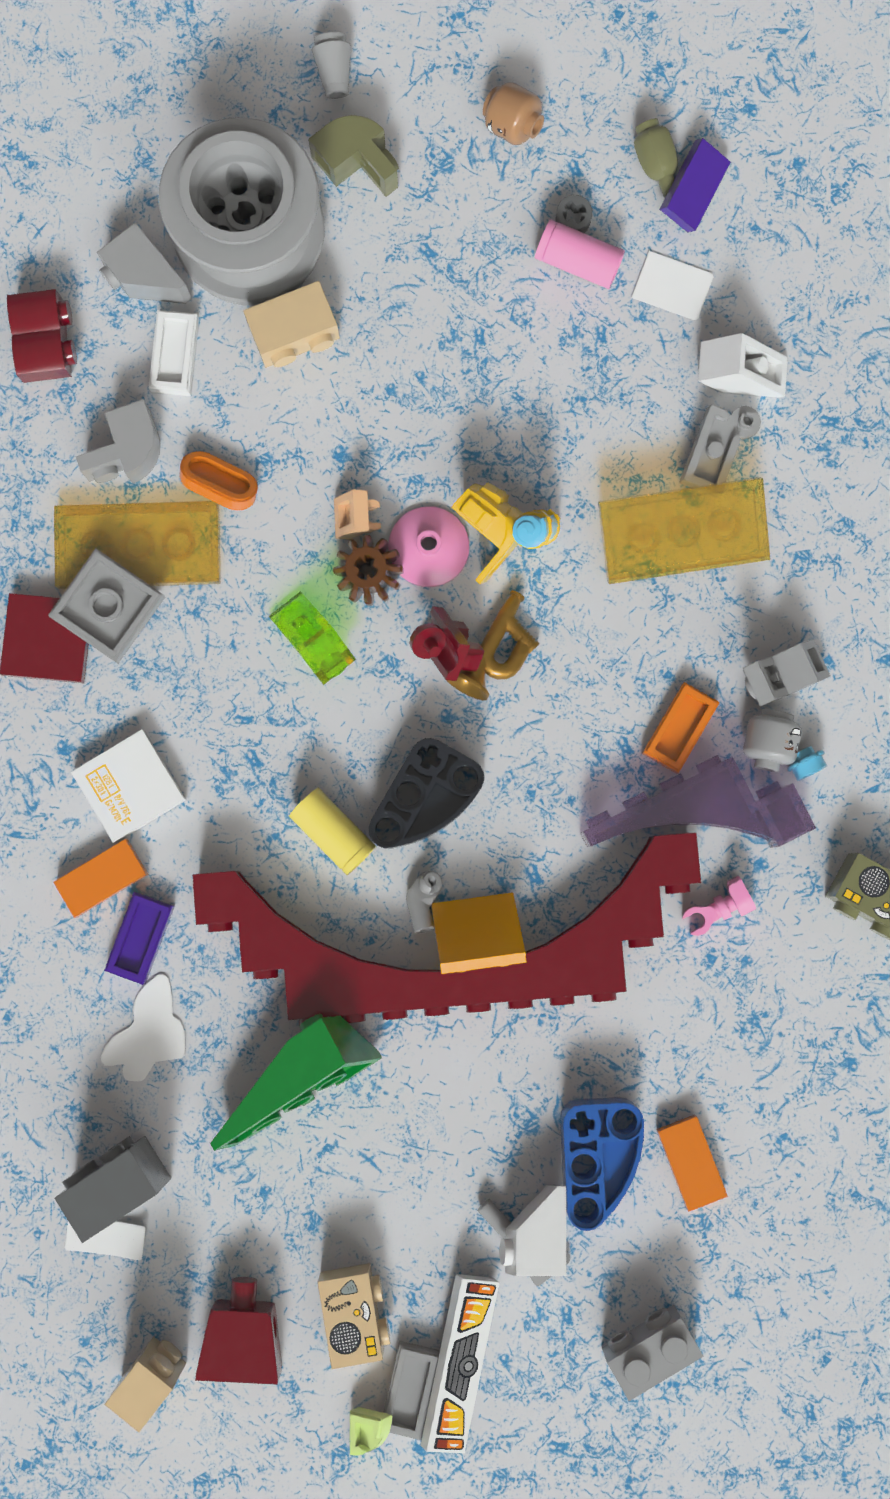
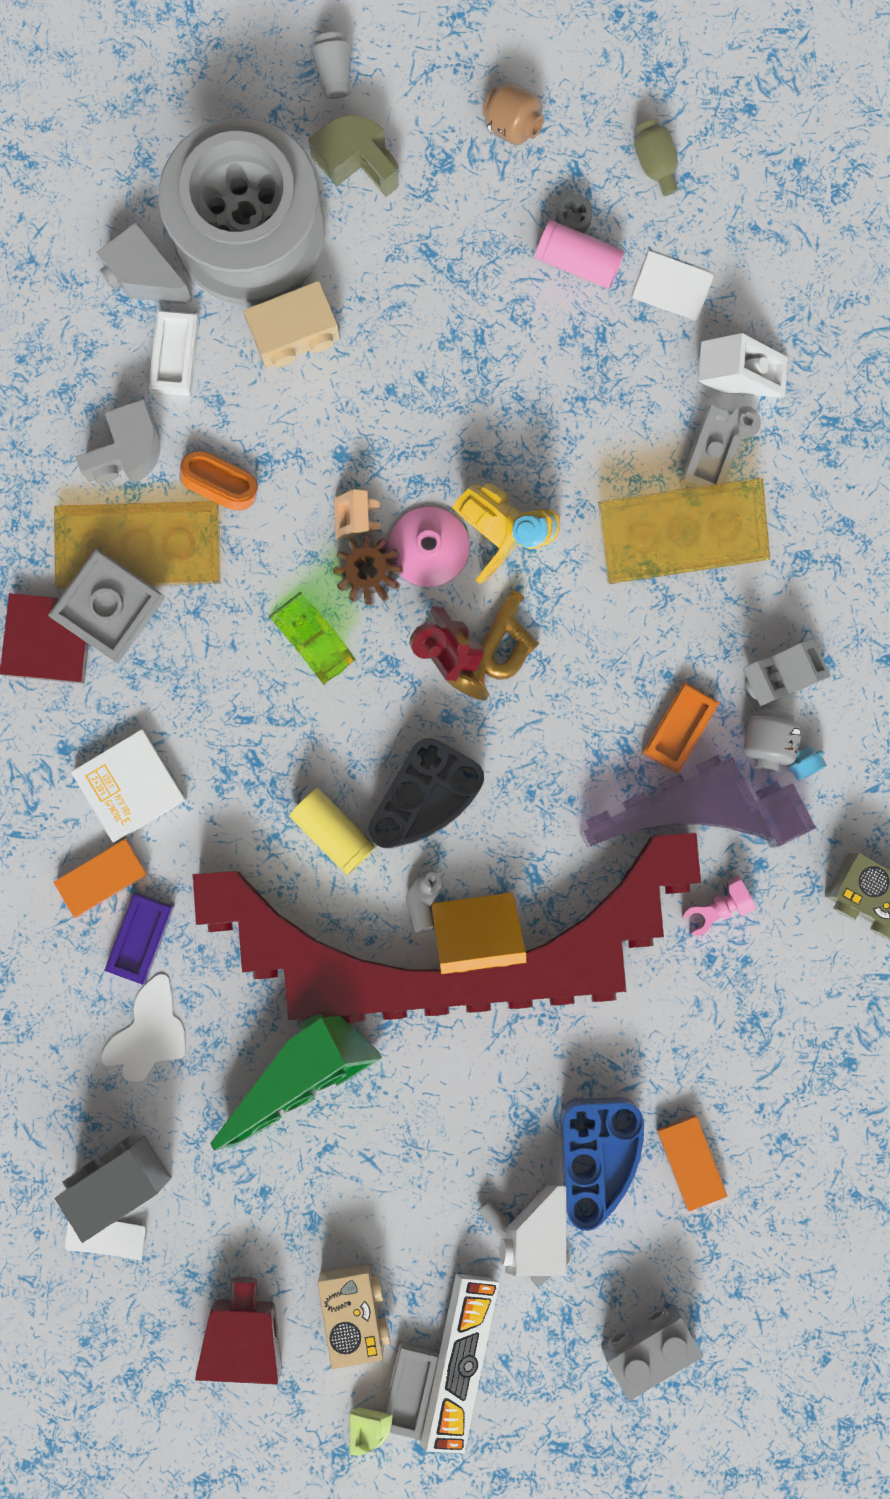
(40, 335): dark red brick -> none
(146, 1383): tan brick -> none
(695, 185): dark purple tile -> none

